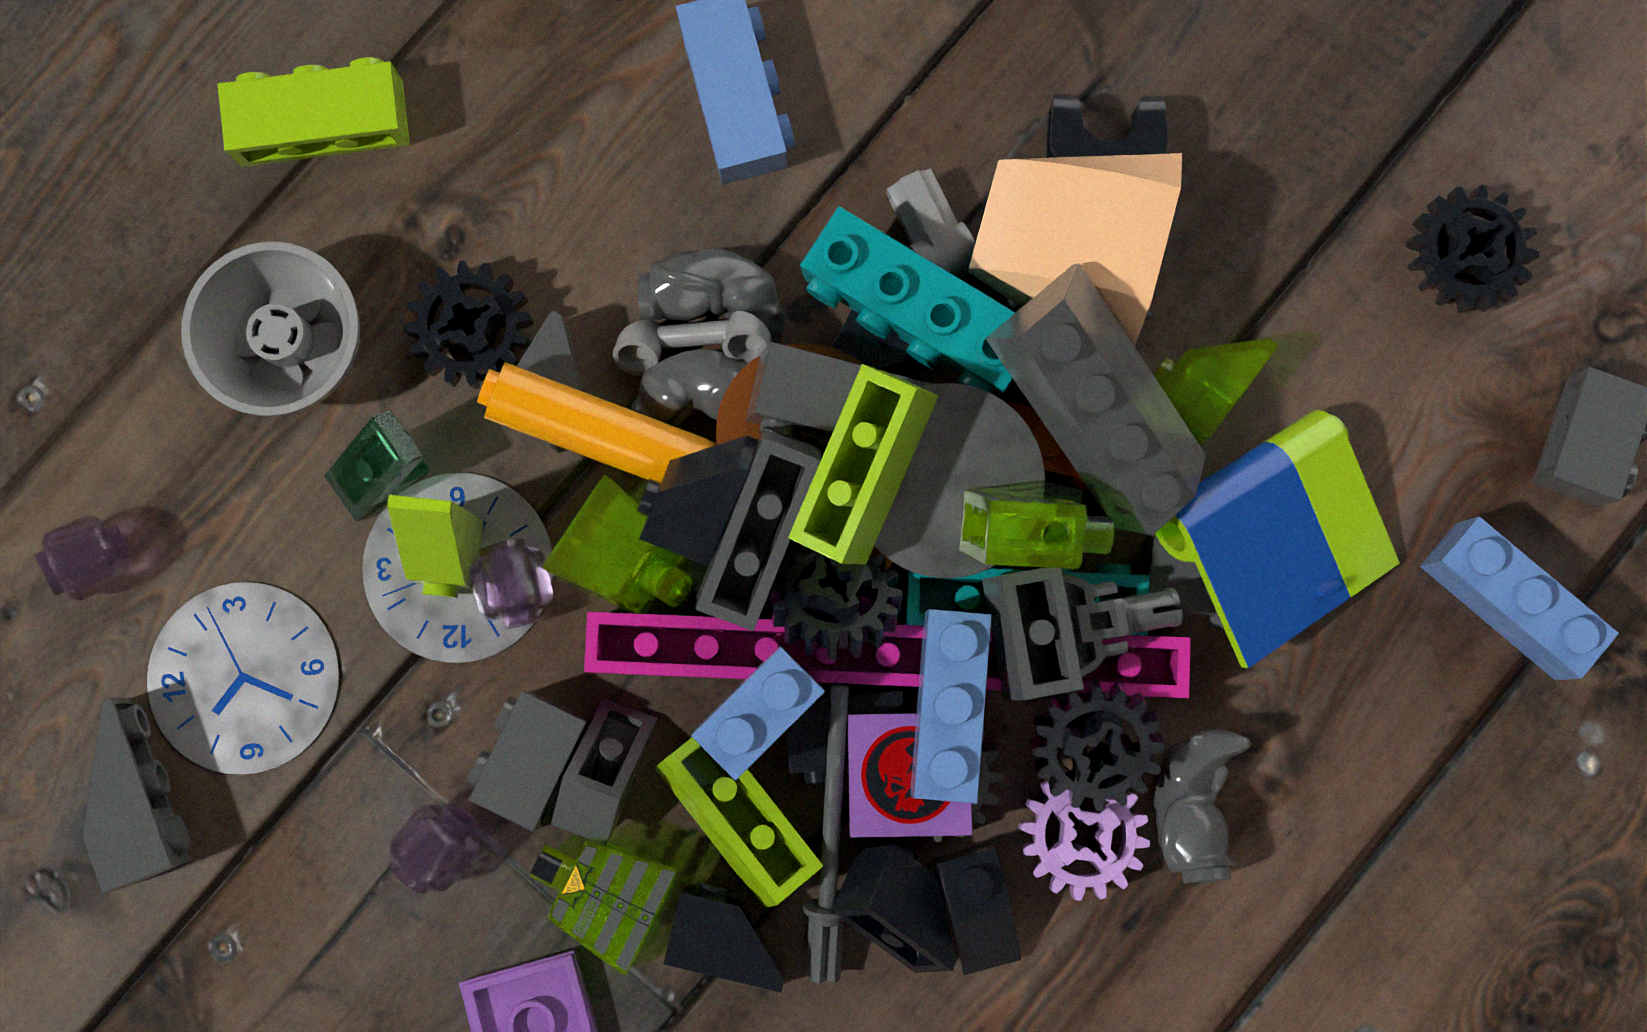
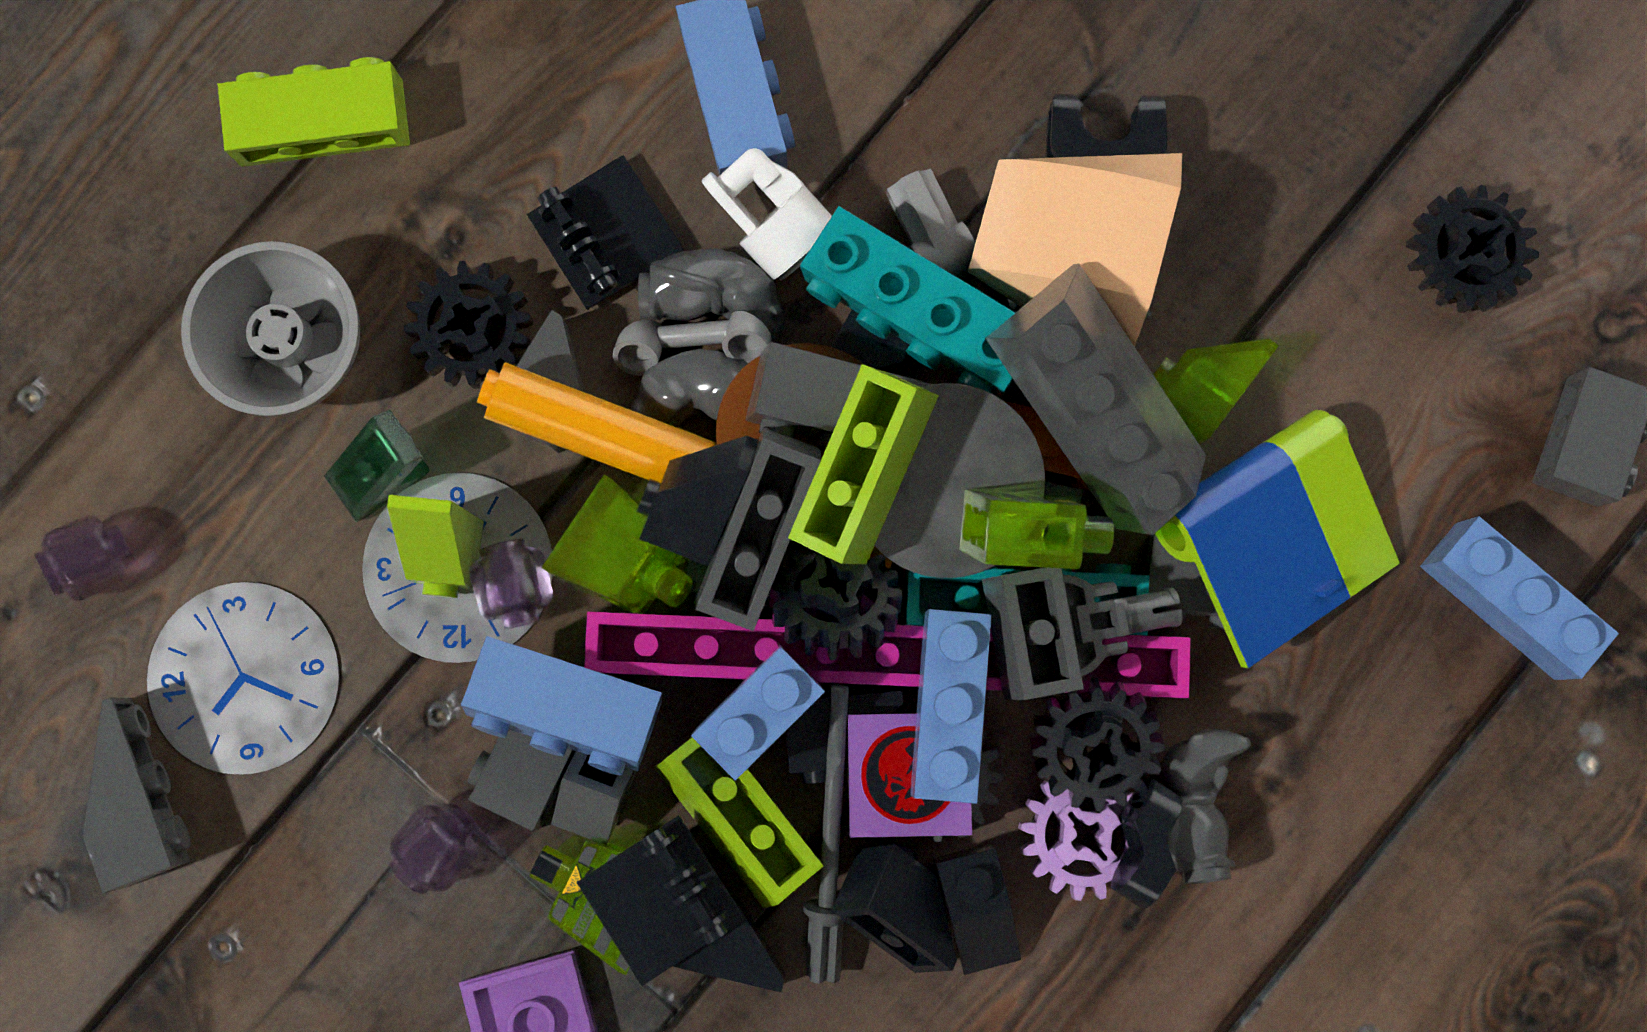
(561, 706): none -> medium blue brick
(603, 231): none -> black hinge
(660, 900): none -> black hinge
(787, 231): none -> white piece
(1148, 861): none -> black piece

